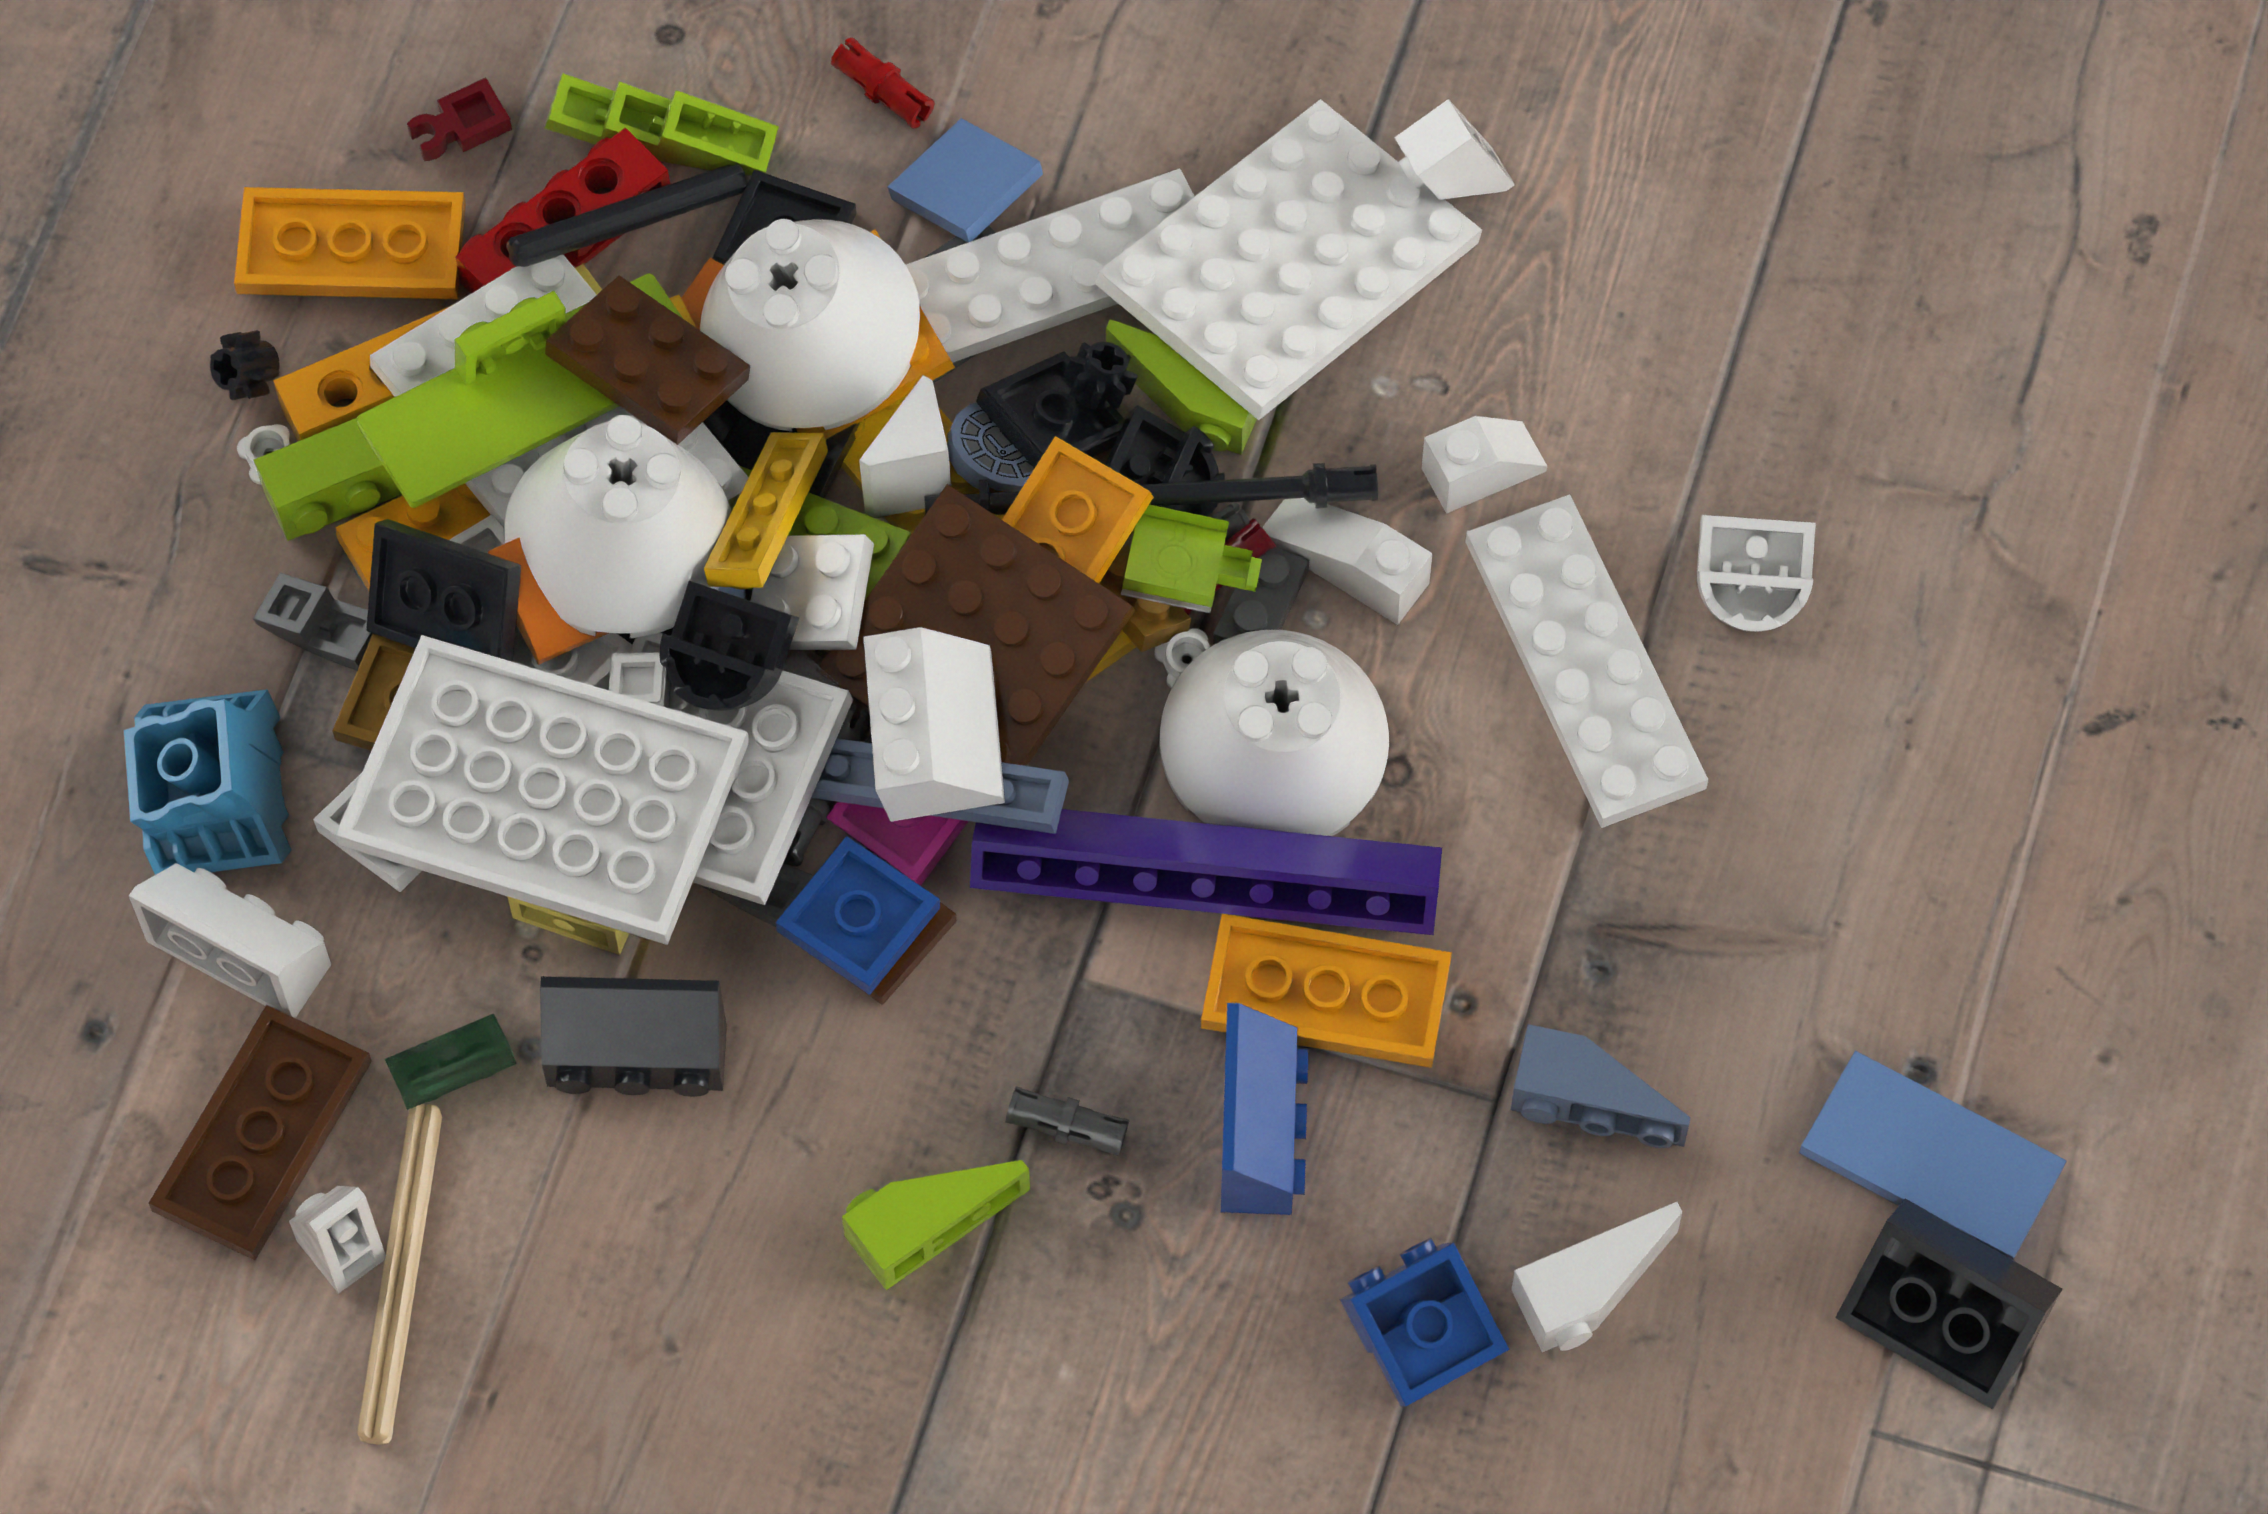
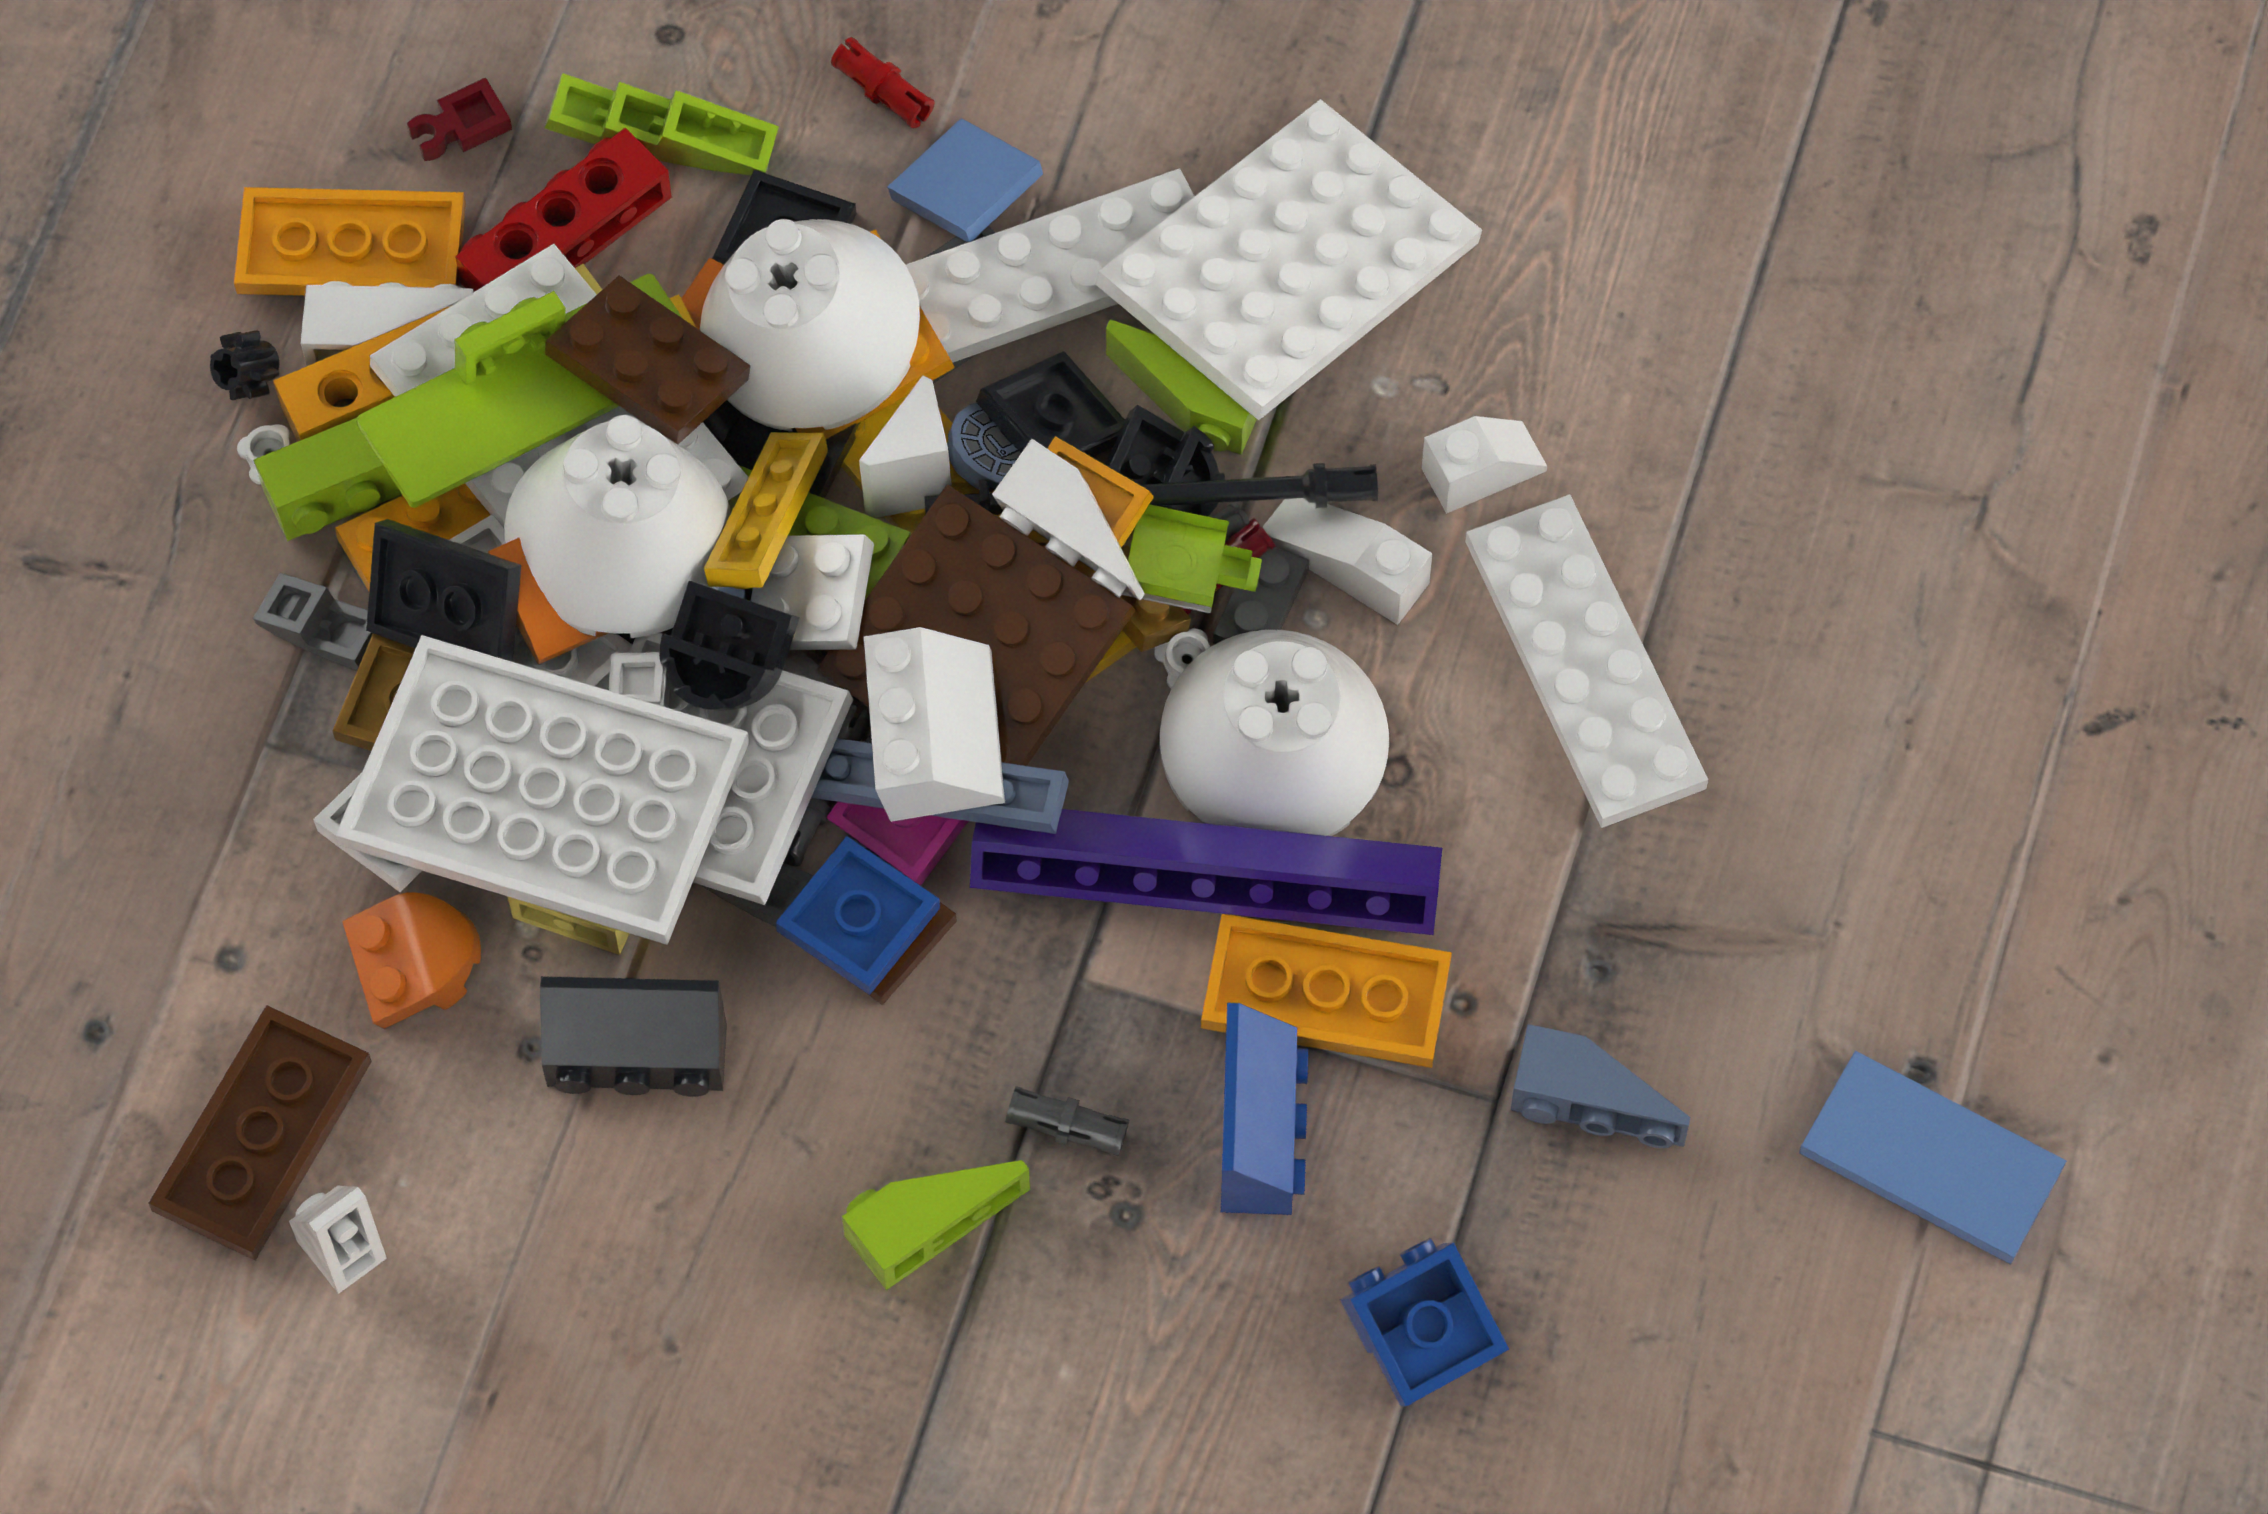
(208, 782): dark azure slope -> none
(231, 937): white slope -> none
(348, 315): none -> white slope
(399, 1275): tan axle -> none
(412, 955): none -> orange slope
(450, 1061): clear green plate -> none
(626, 215): black axle -> none
(1057, 503): none -> white slope
(1100, 375): black gear -> none
(1451, 156): white slope -> none
(1580, 1285): white slope -> none
(1754, 570): white slope -> none
(1948, 1303): black slope -> none

